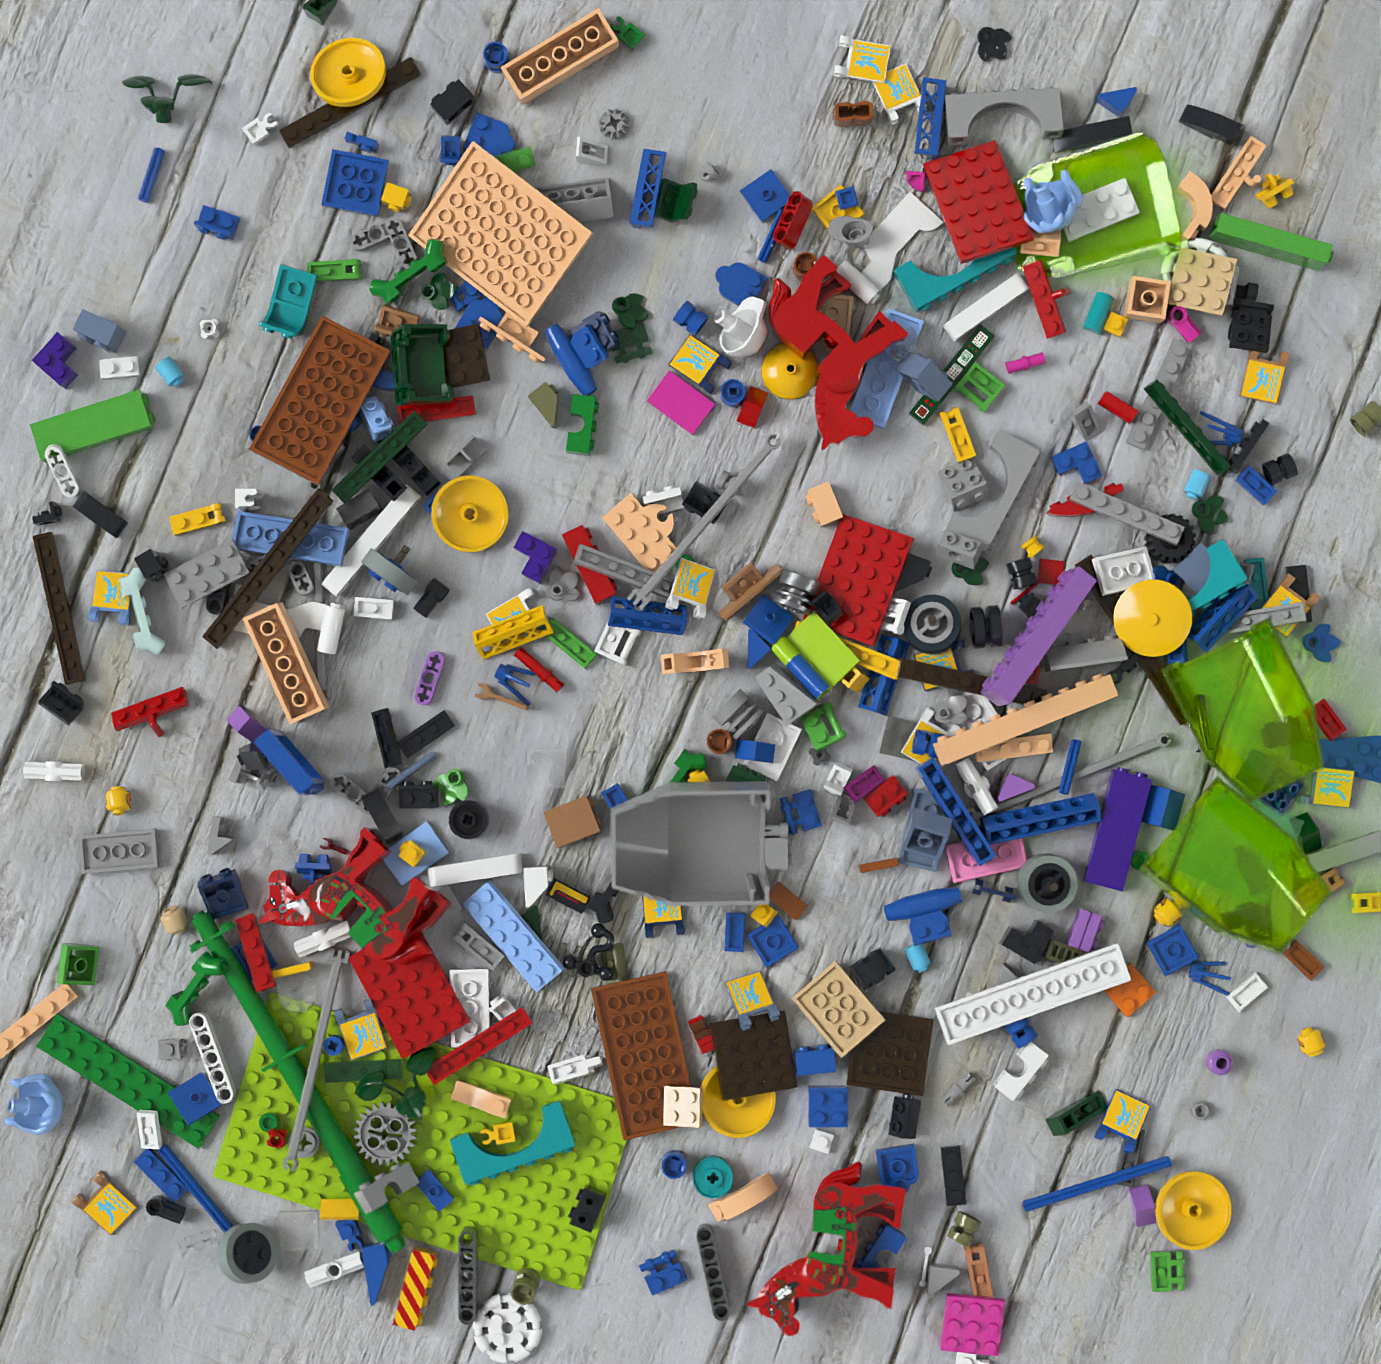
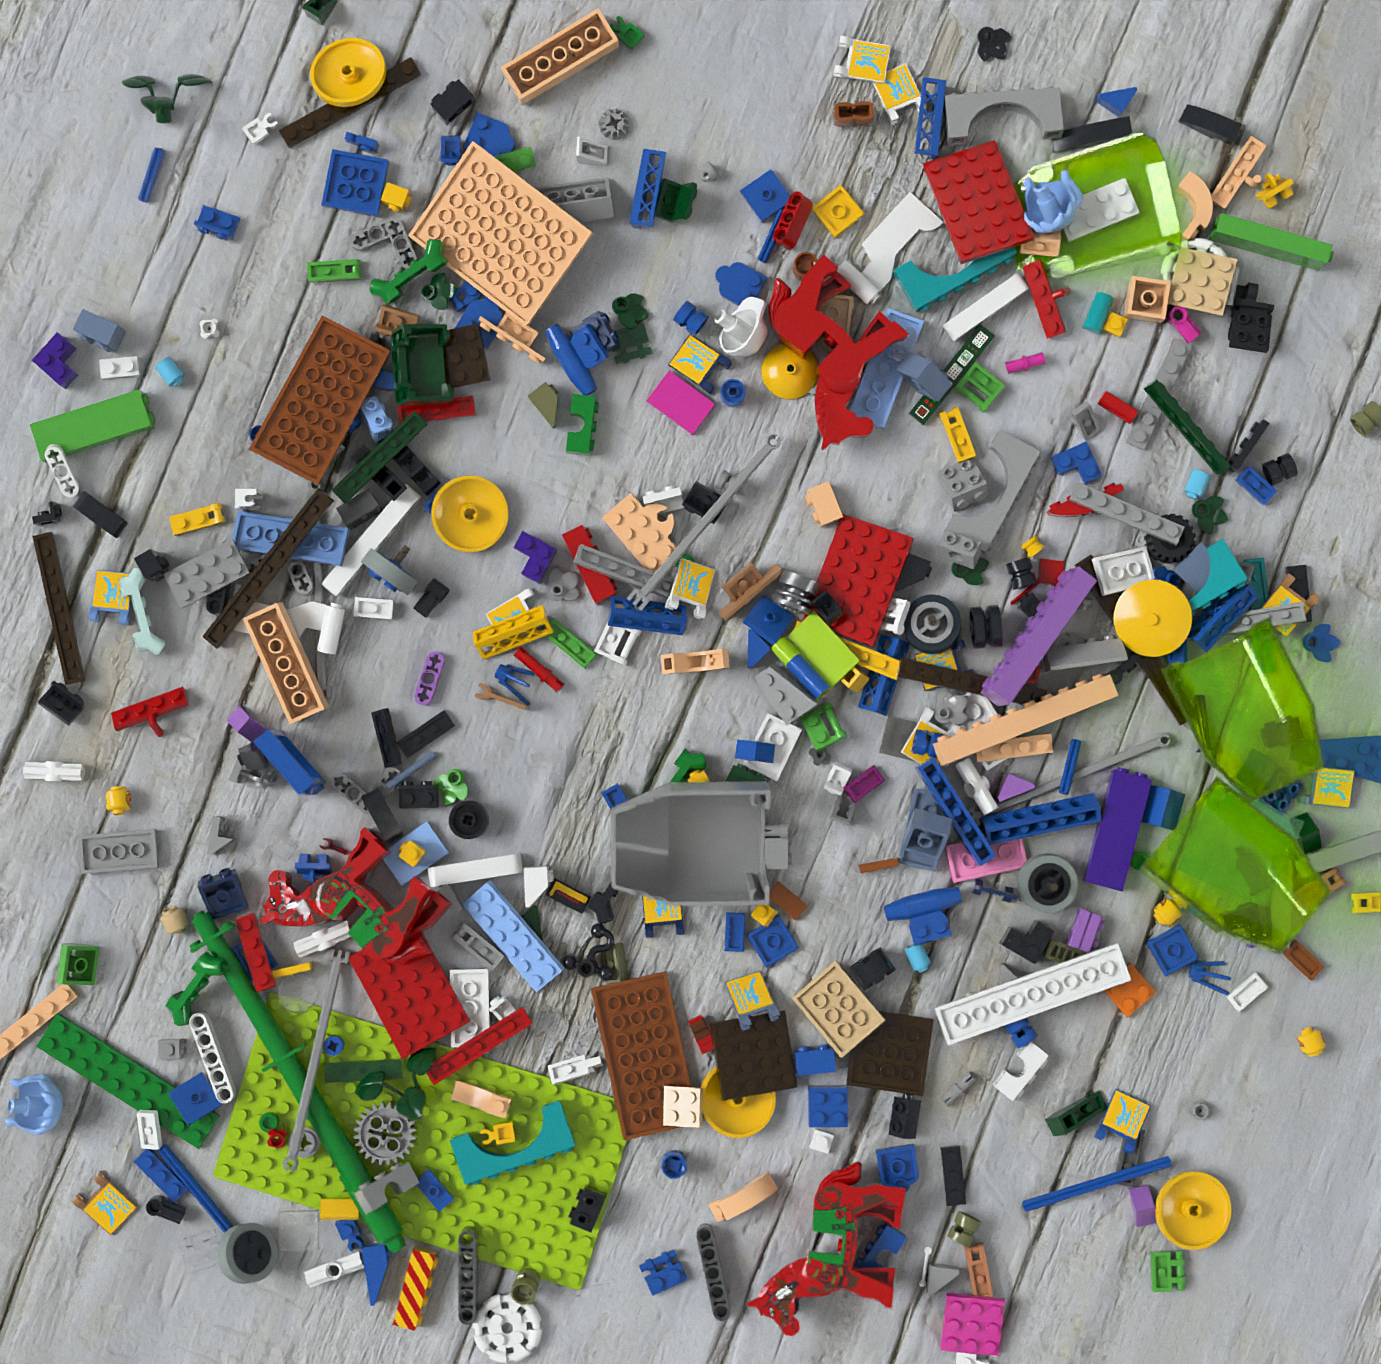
(290, 302): teal bracket -> none
(361, 1032): flag -> none
(465, 455): light grey panel -> none
(495, 56): blue wheel -> none
(573, 821): medium nougat panel -> none
(719, 741): dark orange wheel -> none
(719, 1185): teal wheel -> none
(738, 714): light grey wheel -> none
(752, 407): red slope -> none
(806, 811): blue plate -> none
(846, 198): blue tile -> none
(851, 231): light grey piece -> none
(886, 796): red bracket -> none
(916, 180): dark pink tile -> none
(1225, 1064): medium lavender head -> none
(1231, 433): blue plant -> none
(1263, 377): flag -> none
(1328, 720): red plate -> none

